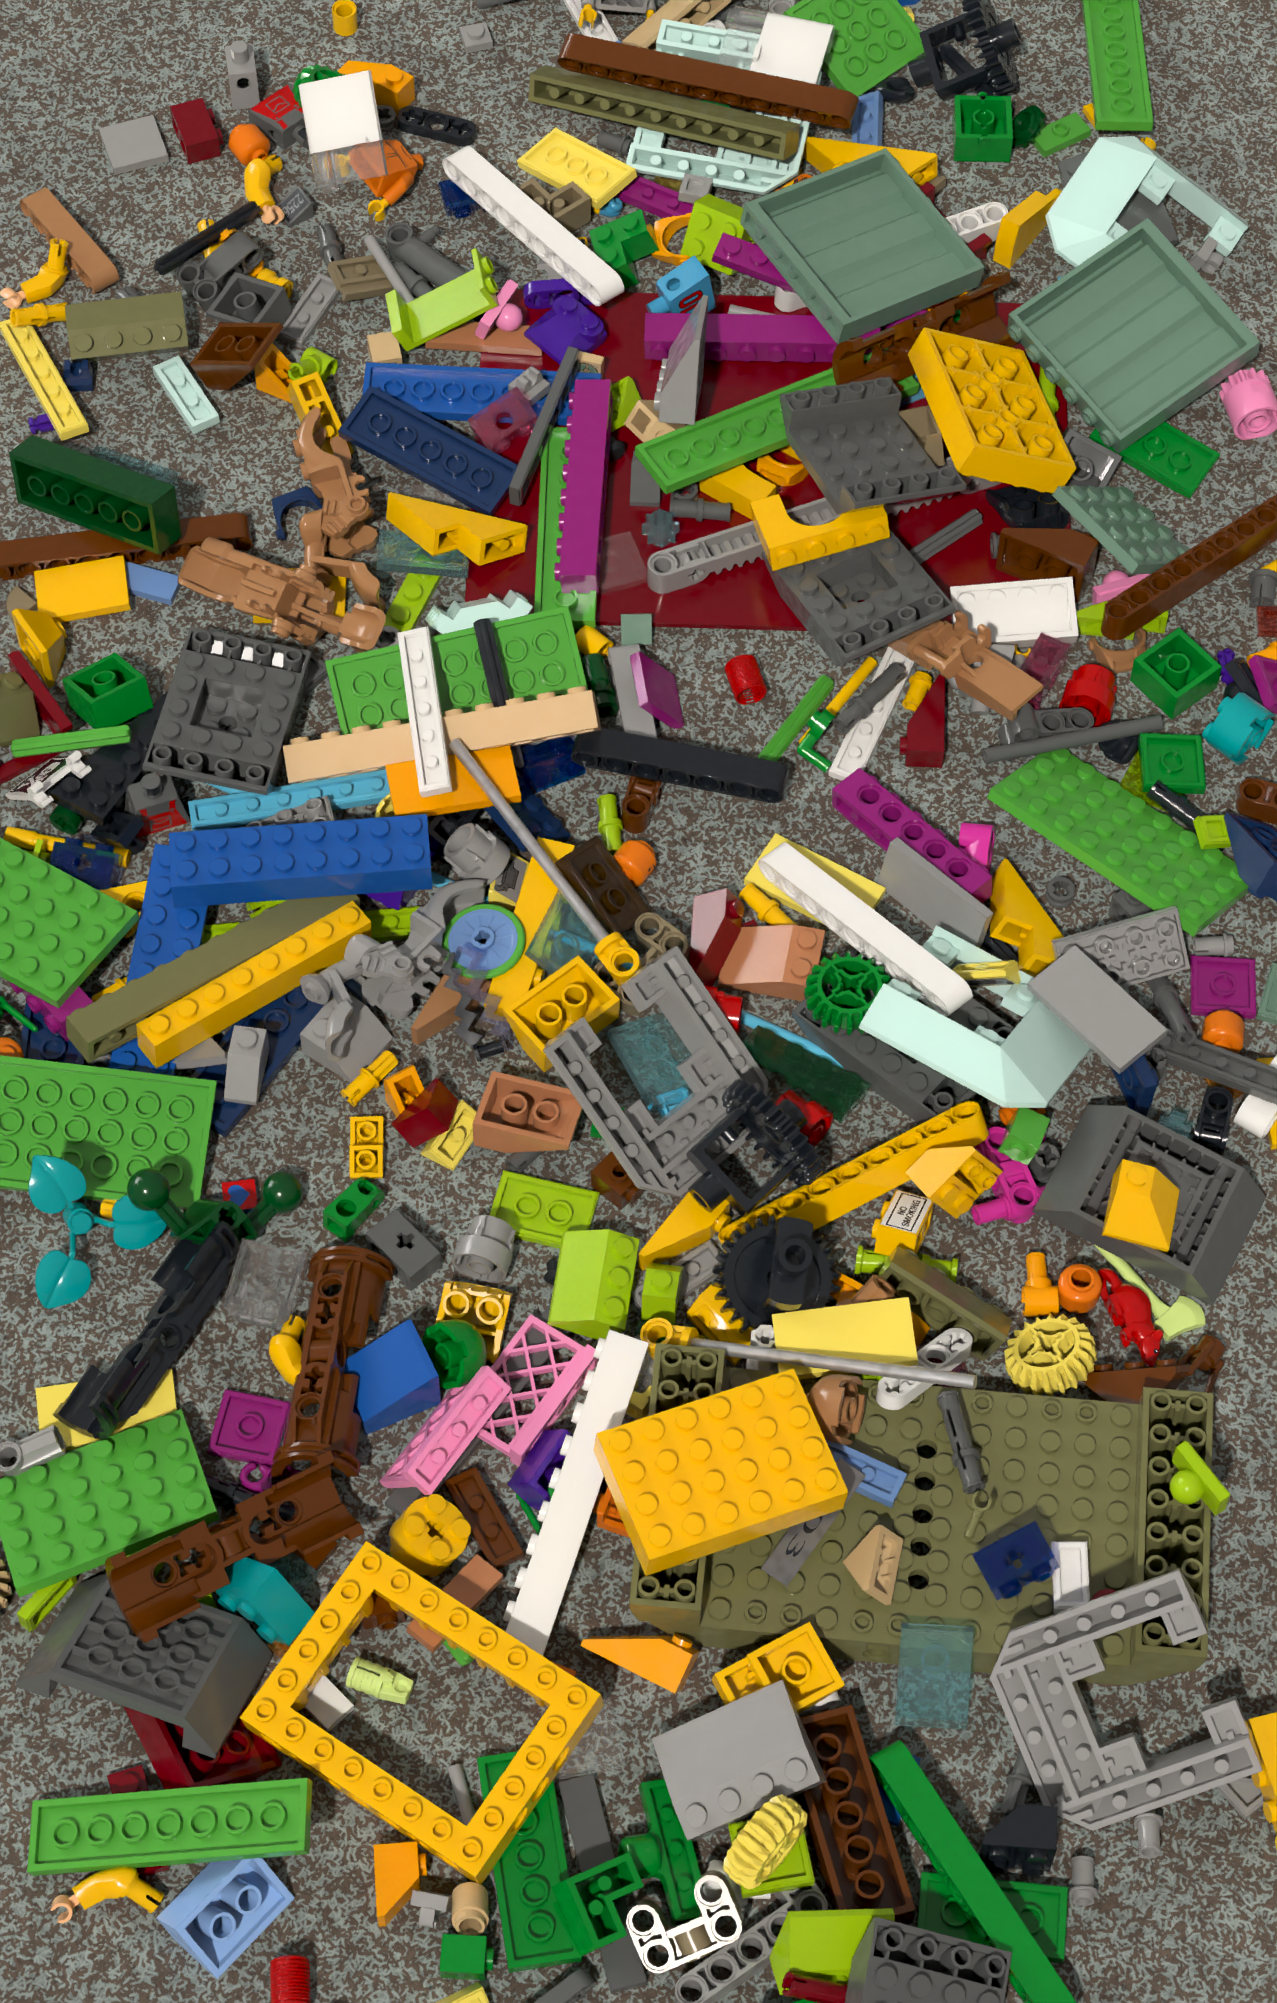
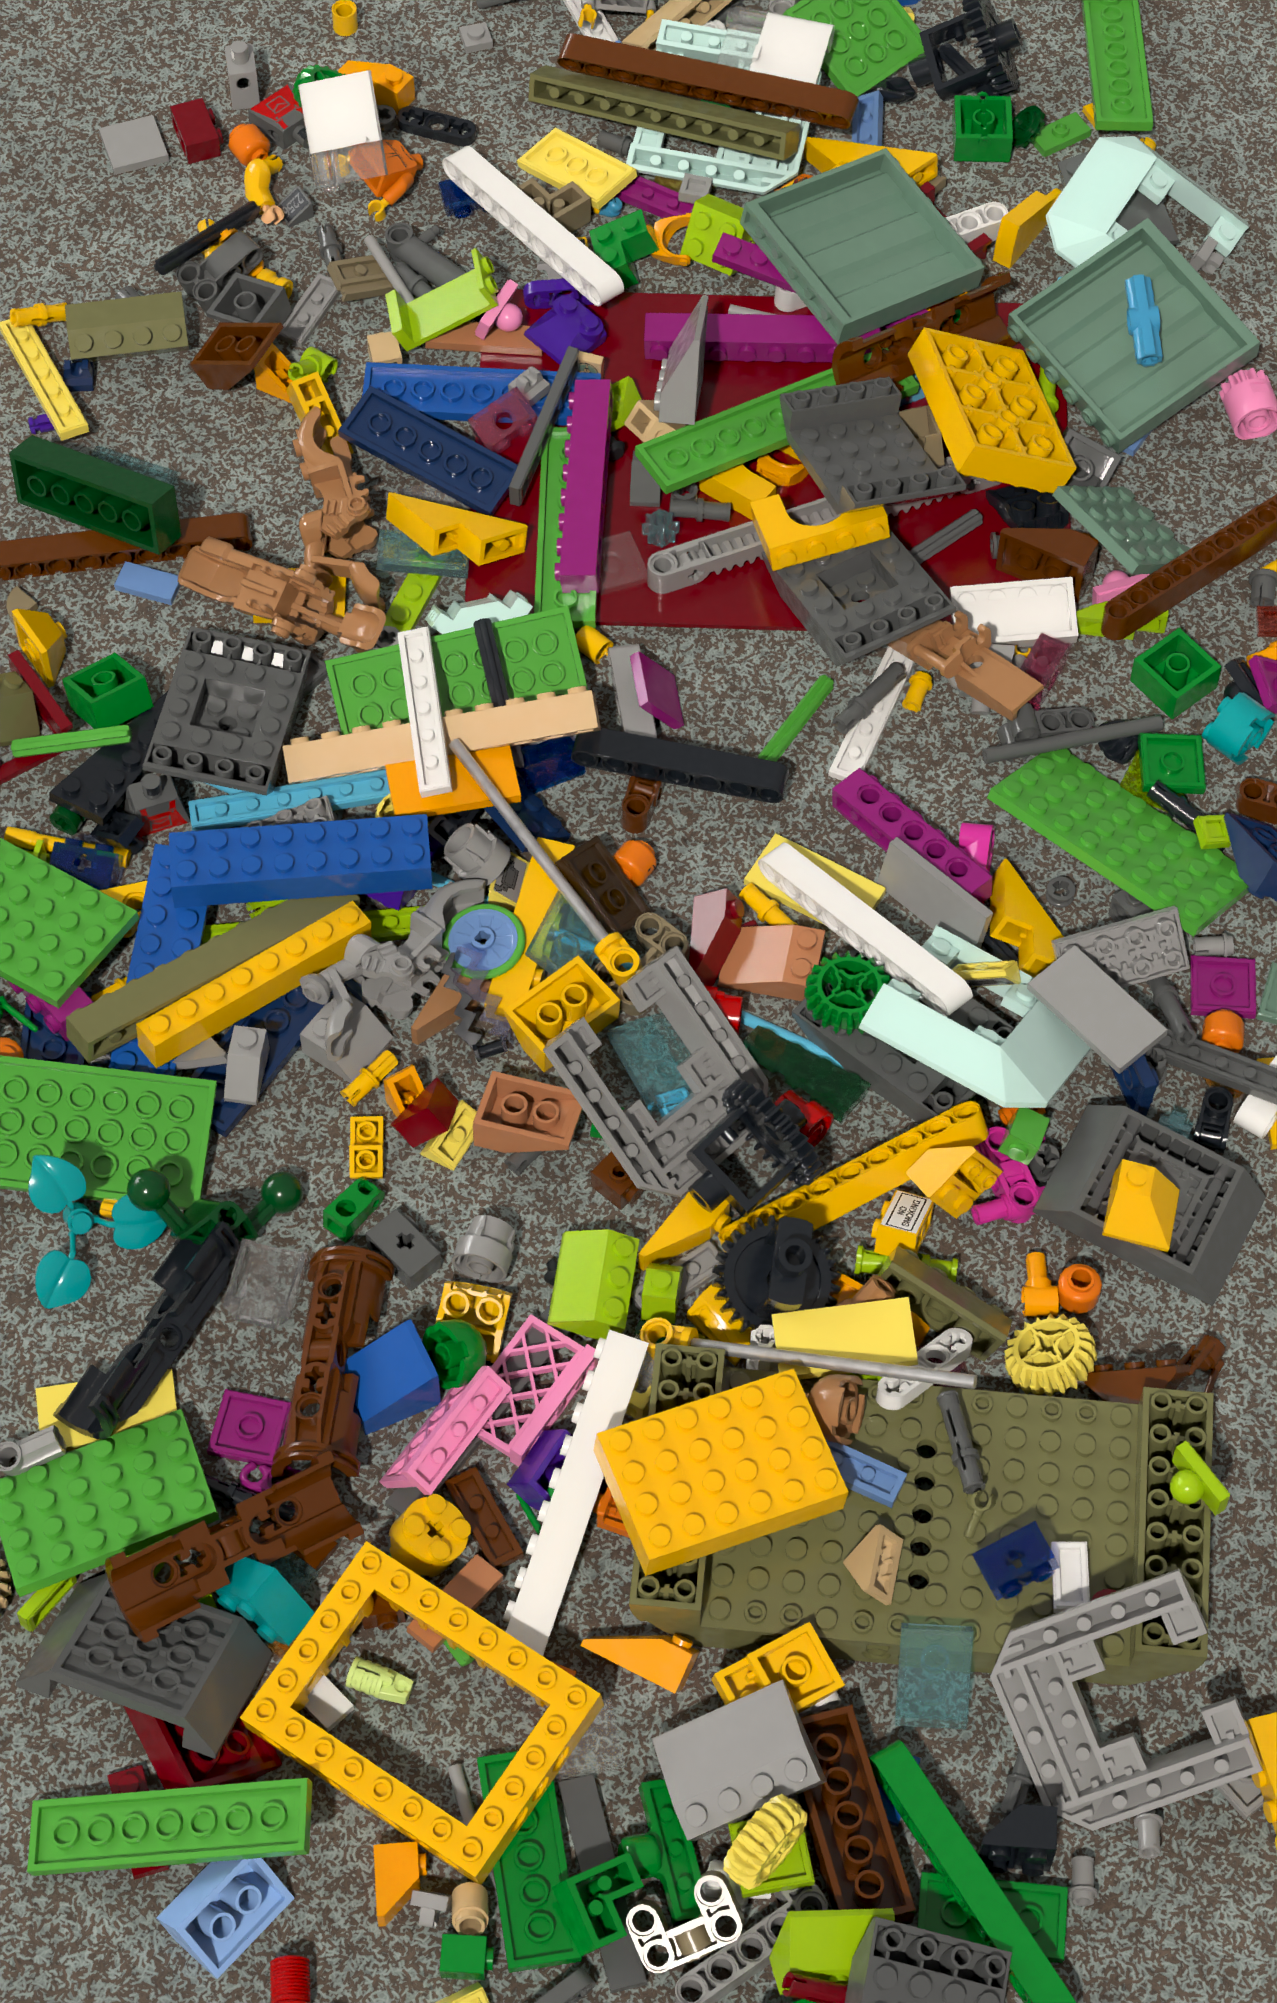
(46, 283): yellow arm -> none
(47, 775): white flag -> none
(82, 252): medium nougat beam -> none
(83, 589): yellow tile -> none
(106, 1885): yellow arm -> none
(186, 394): light aqua plate -> none
(242, 1193): red tile -> none
(286, 1351): yellow arm -> none
(299, 497): dark blue helmet -> none
(543, 1208): lime tile -> none
(599, 682): dark green axle -> none
(609, 824): lime pin -> none
(636, 629): sand green tile -> none
(682, 289): dark azure torso -> none
(745, 674): red piece -> none
(804, 1537): flat silver sticker -> none
(818, 724): green plate -> none
(850, 687): yellow bar -> none
(925, 730): dark red slope -> none
(1091, 689): red piece -> none
(1121, 660): medium nougat helmet -> none
(1132, 1311): red animal -> none
(1143, 320): none -> dark azure piece
(1169, 458): green tile -> none
(1173, 1320): yellowish green piece -> none
(1225, 657): dark purple piece -> none

